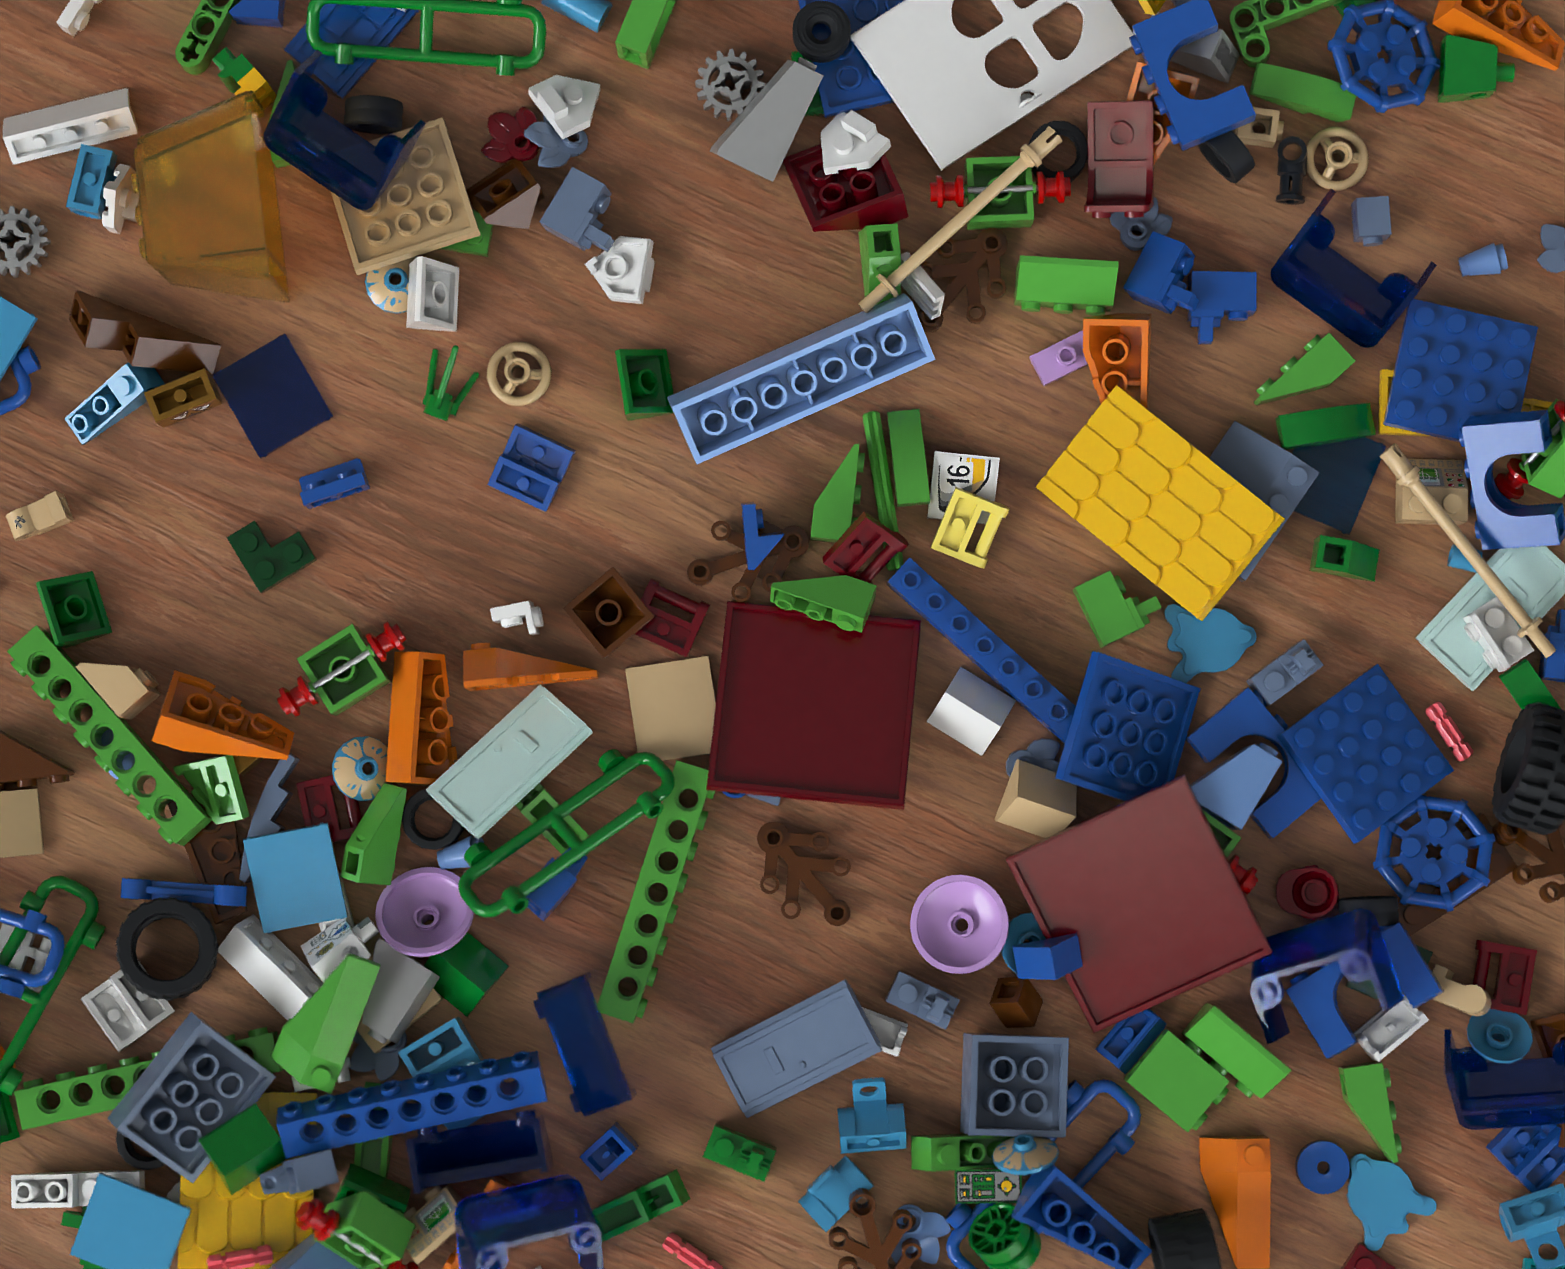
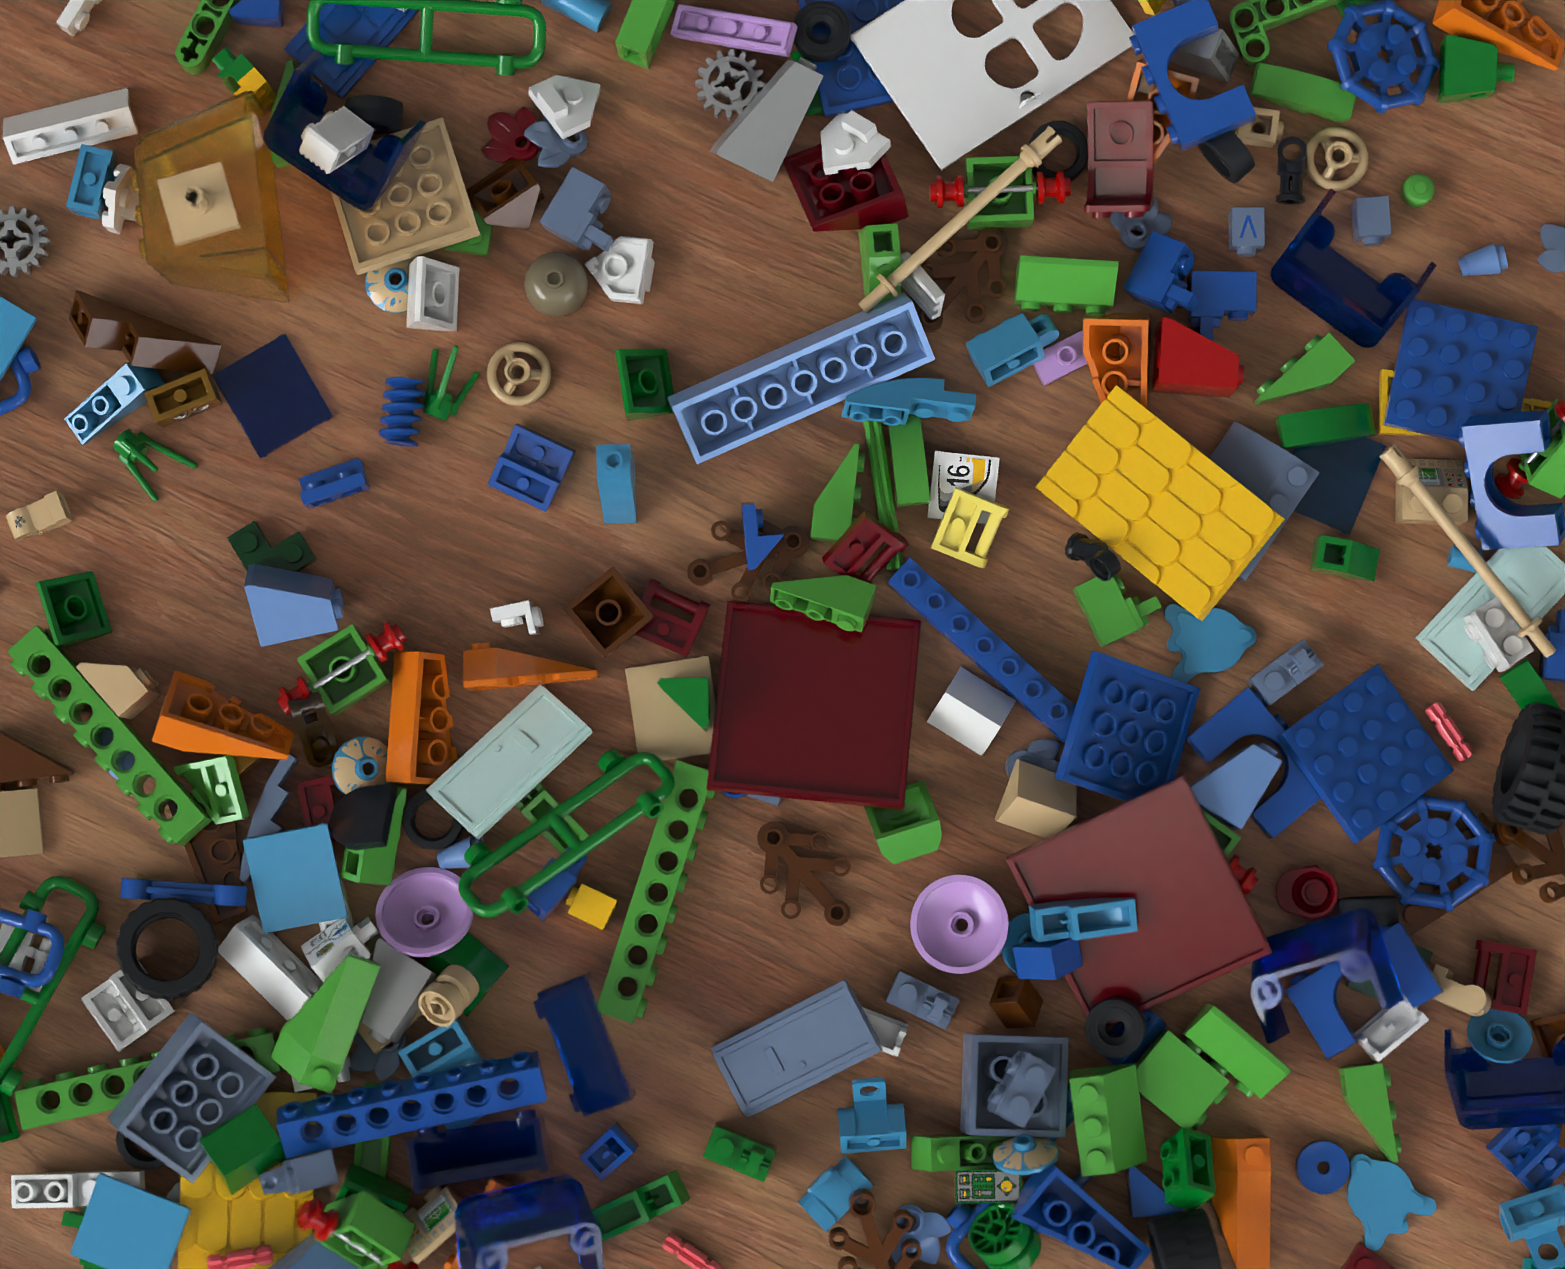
(133, 448): none -> green plant
(198, 203): none -> tan tile
(291, 604): none -> medium blue slope
(314, 730): none -> dark brown plate
(335, 139): none -> white brick
(364, 817): none -> black tile
(401, 411): none -> blue piece
(448, 995): none -> tan wheel
(556, 284): none -> dark tan cylinder
(591, 905): none -> yellow brick
(617, 483): none -> dark azure slope
(691, 696): none -> green slope
(734, 30): none -> lavender tile
(896, 399): none -> dark azure slope
(907, 831): none -> bright green brick
(1011, 346): none -> dark azure brick
(1020, 1088): none -> sand blue brick
(1082, 918): none -> dark azure slope
(1095, 554): none -> black connector
(1107, 1044): none -> black tyre
(1107, 1118): none -> bright green slope
(1145, 1196): none -> blue slope
(1188, 1169): none -> green brick
(1193, 363): none -> red slope
(1246, 230): none -> sand blue brick
(1417, 190): none -> bright green piece

